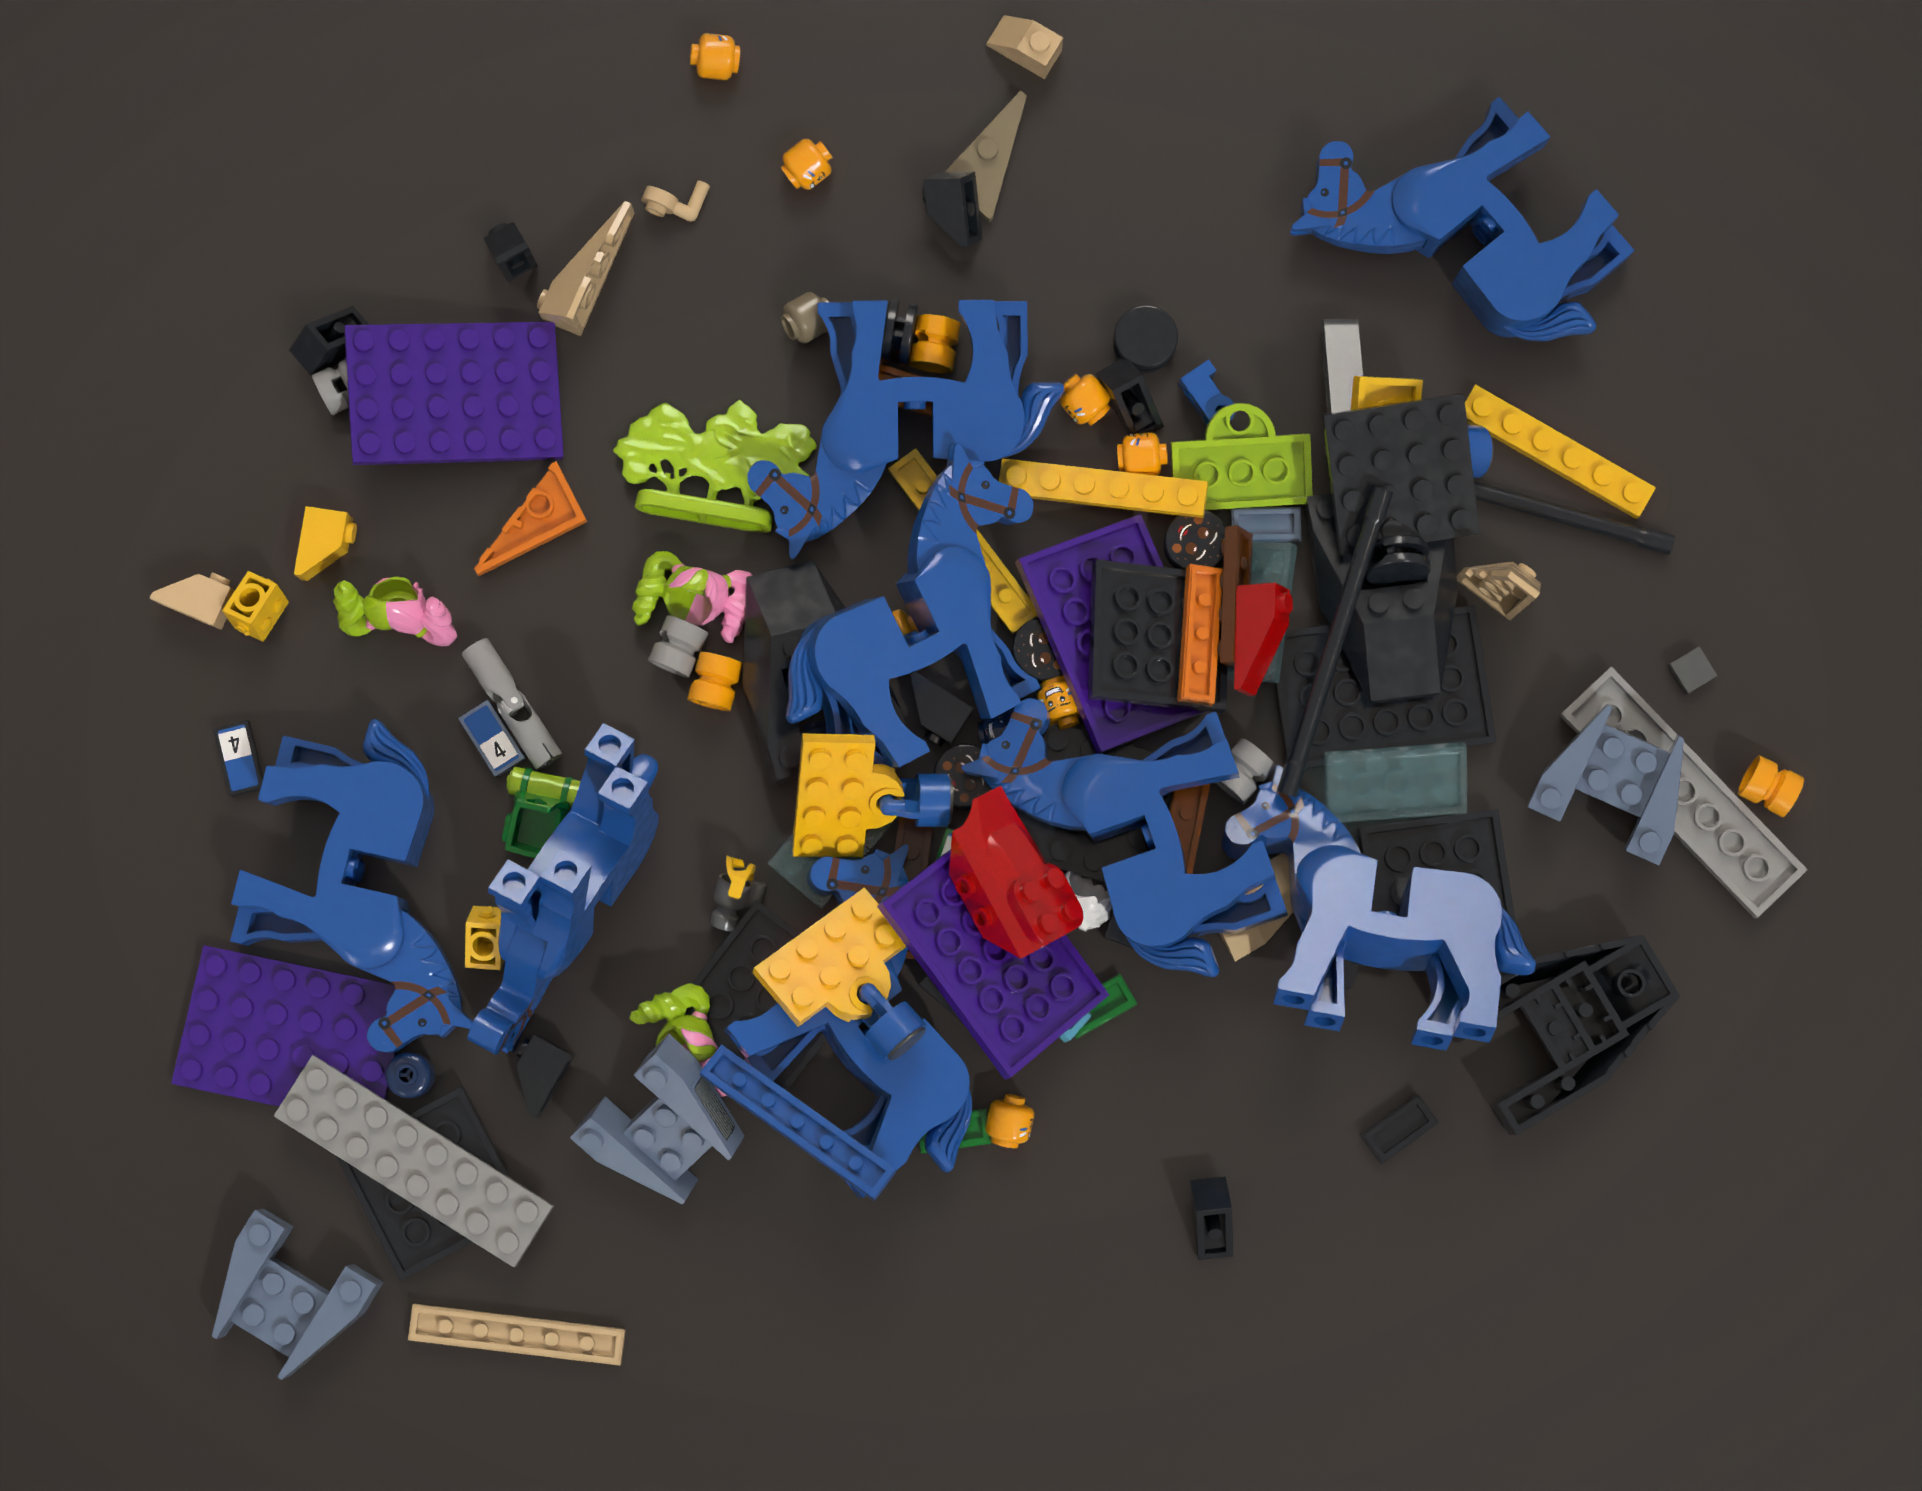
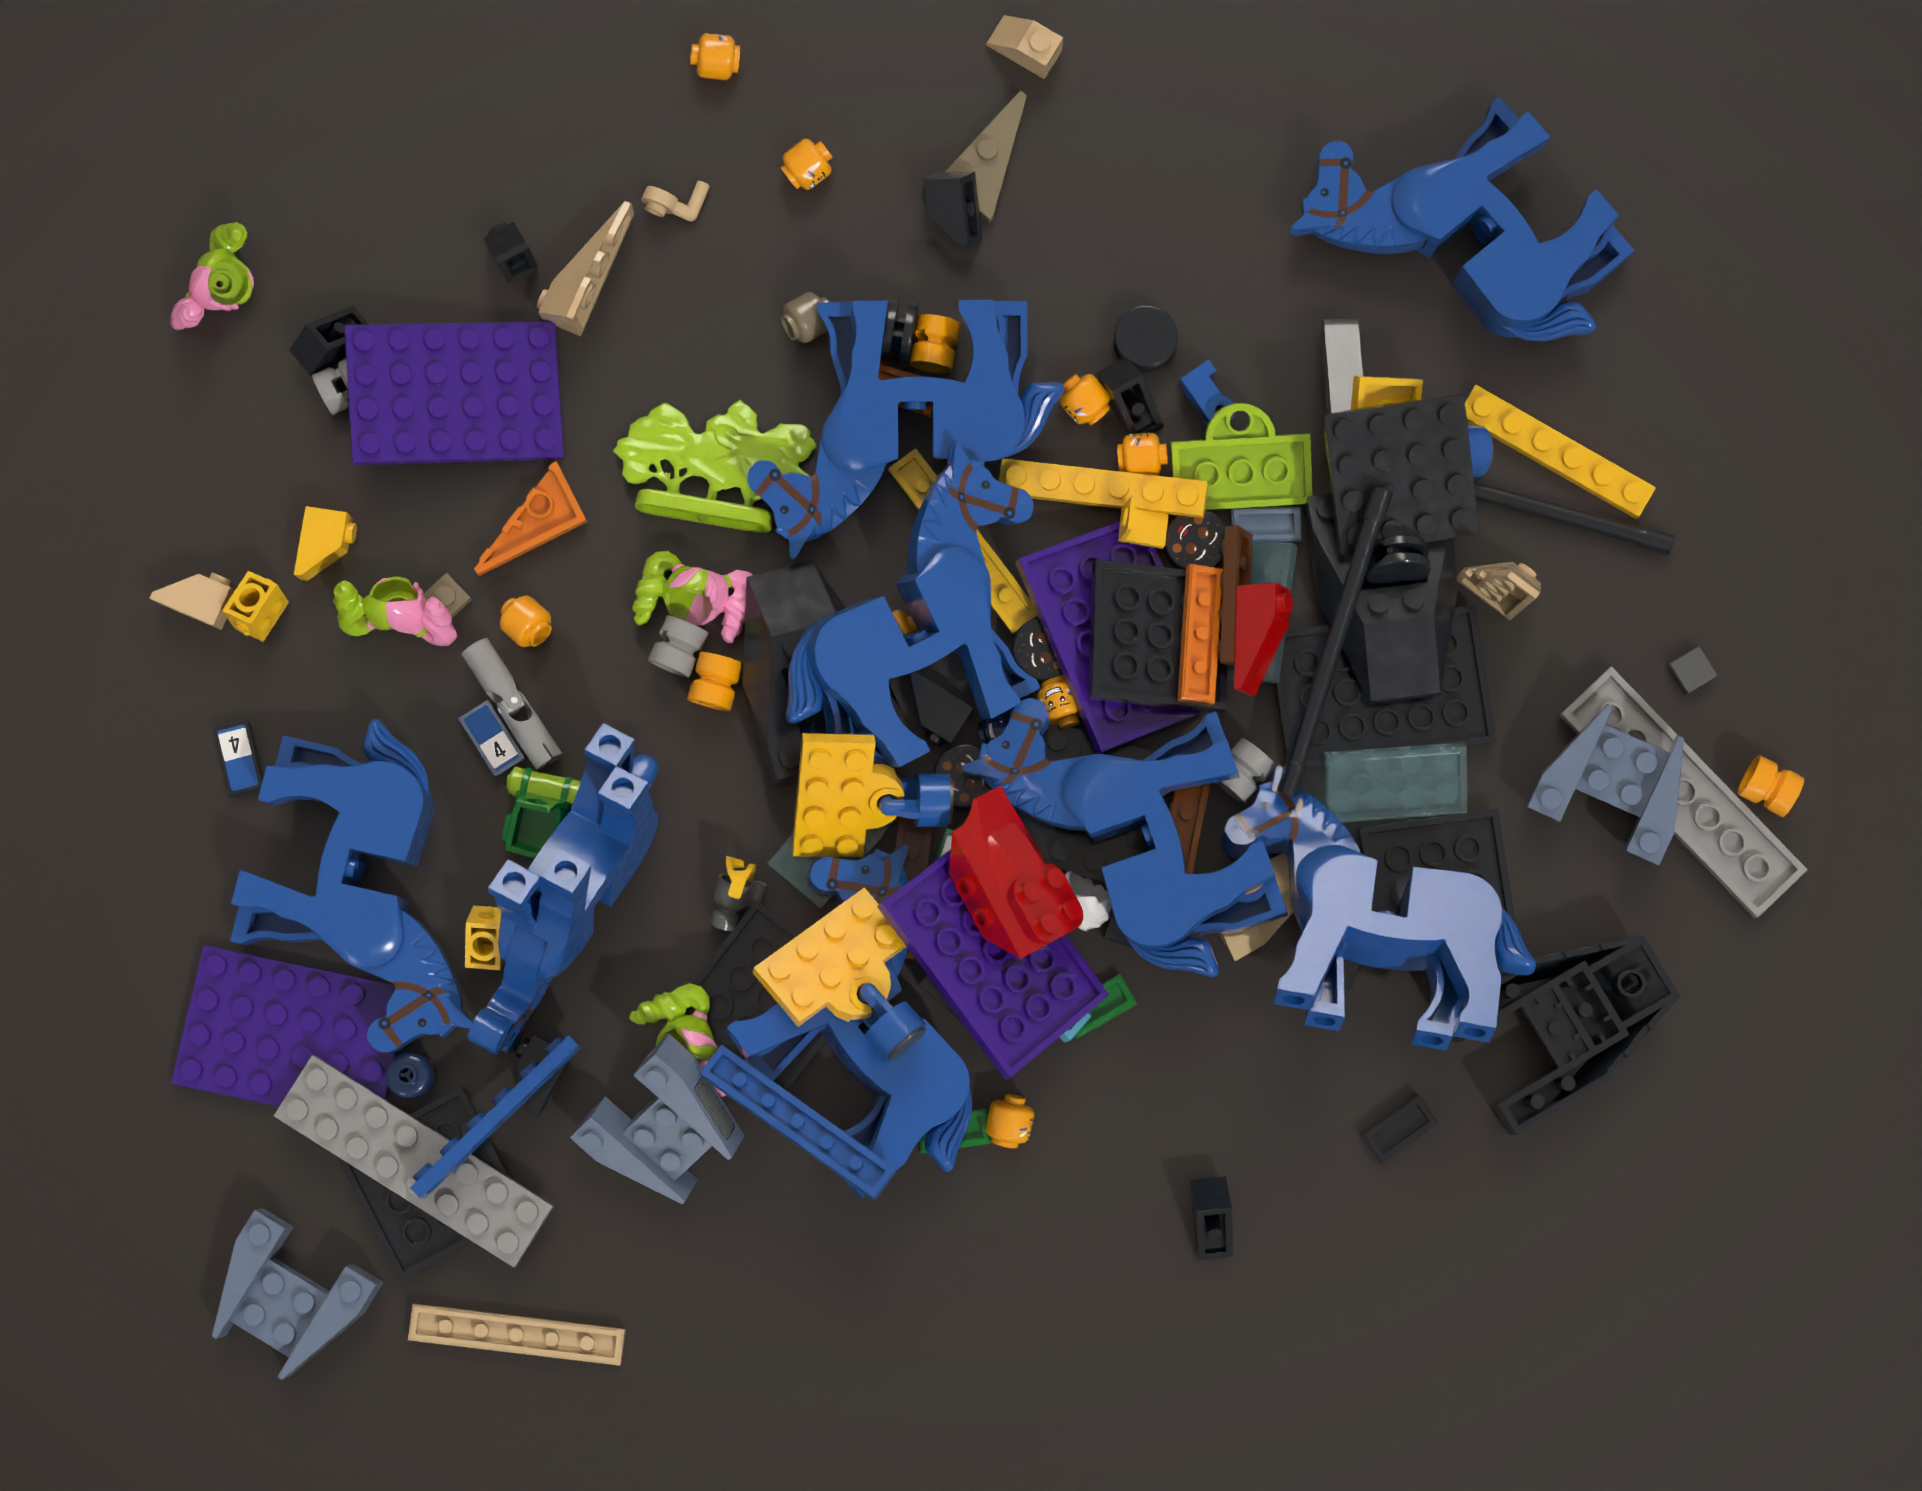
(216, 265): none -> lime hair
(449, 593): none -> dark tan plate
(483, 1126): none -> blue plate
(525, 621): none -> light orange head
(1142, 526): none -> yellow bracket

